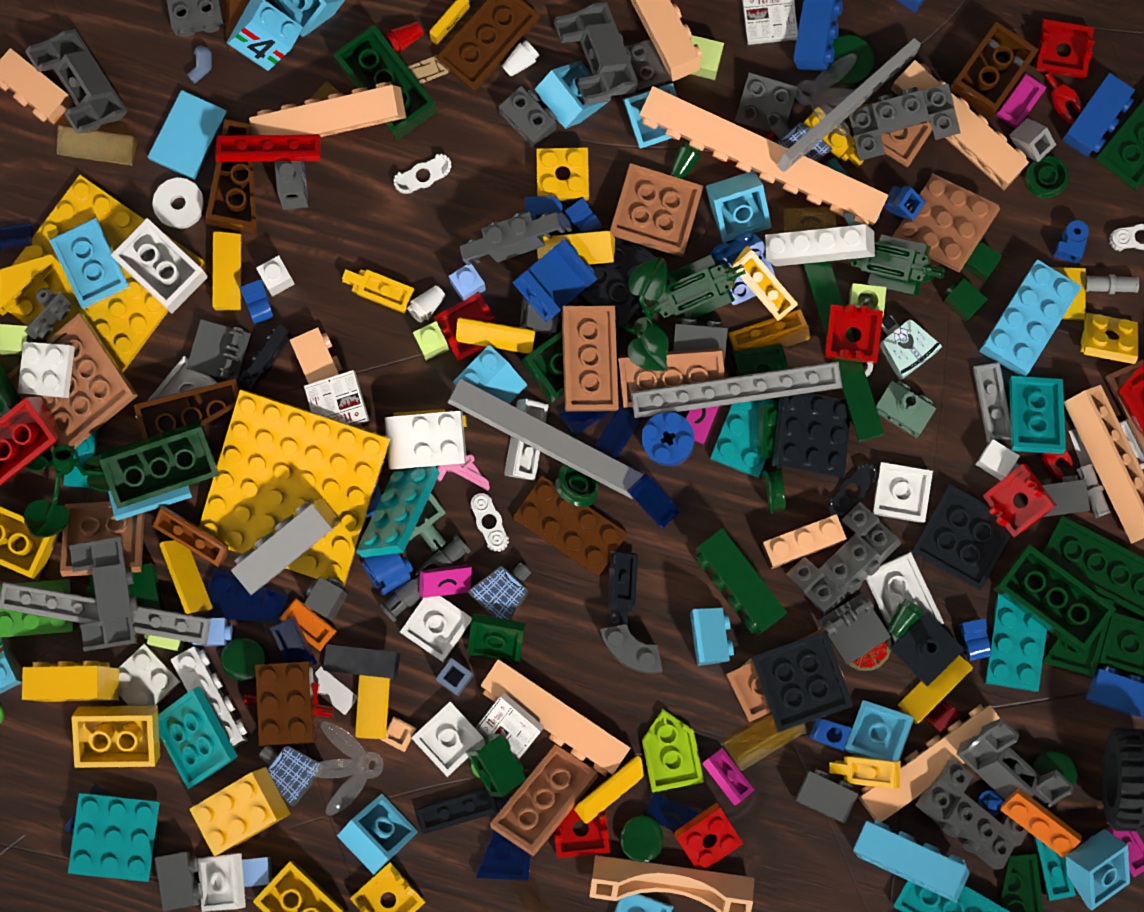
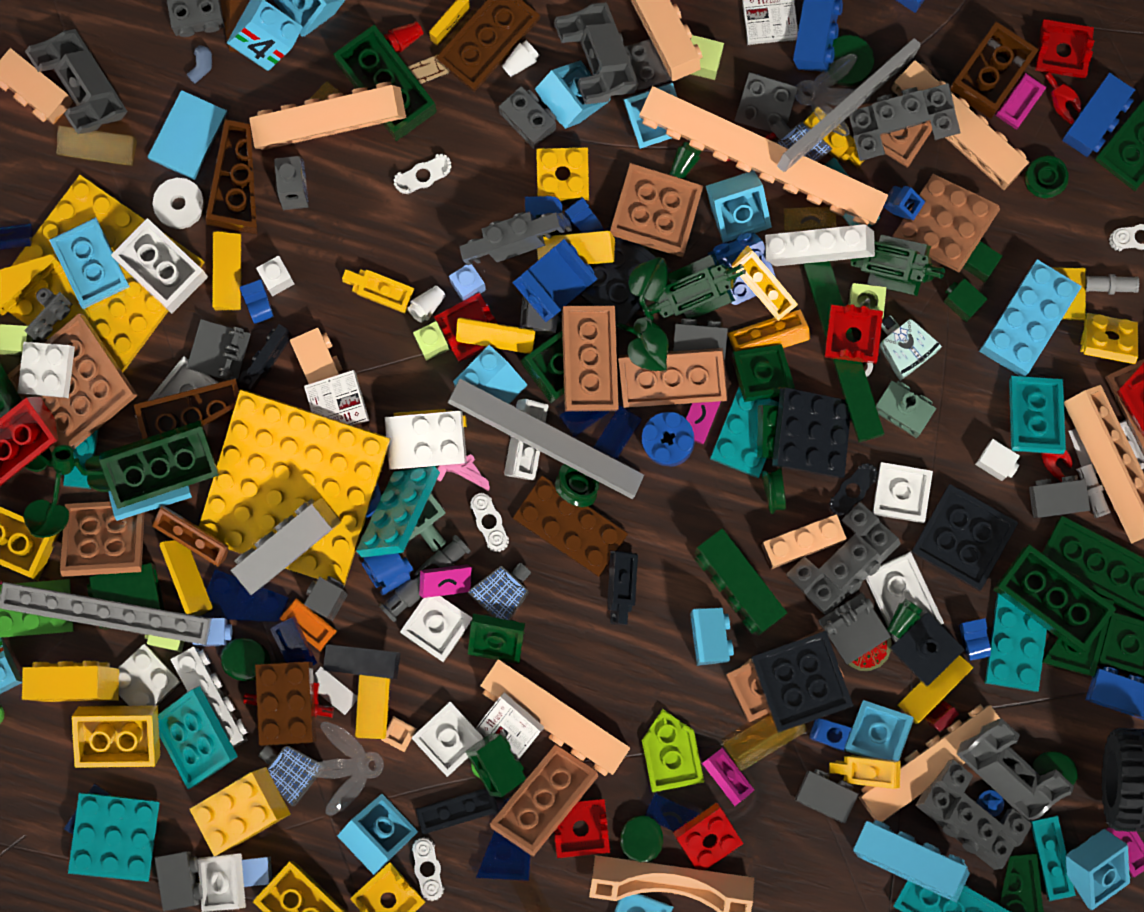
(112, 592): dark grey bracket -> none
(267, 148): red tile -> none
(430, 886): none -> white piece
(454, 677): sand blue brick -> none
(610, 790): yellow slope -> none
(631, 652): dark grey brick -> none
(653, 501): clear blue tile -> none
(737, 389): light grey tile -> none
(993, 401): light grey tile -> none
(1002, 501): red piece -> none
(1032, 139): light grey brick -> none
(1040, 822): orange plate -> none
(1073, 242): blue leg -> none

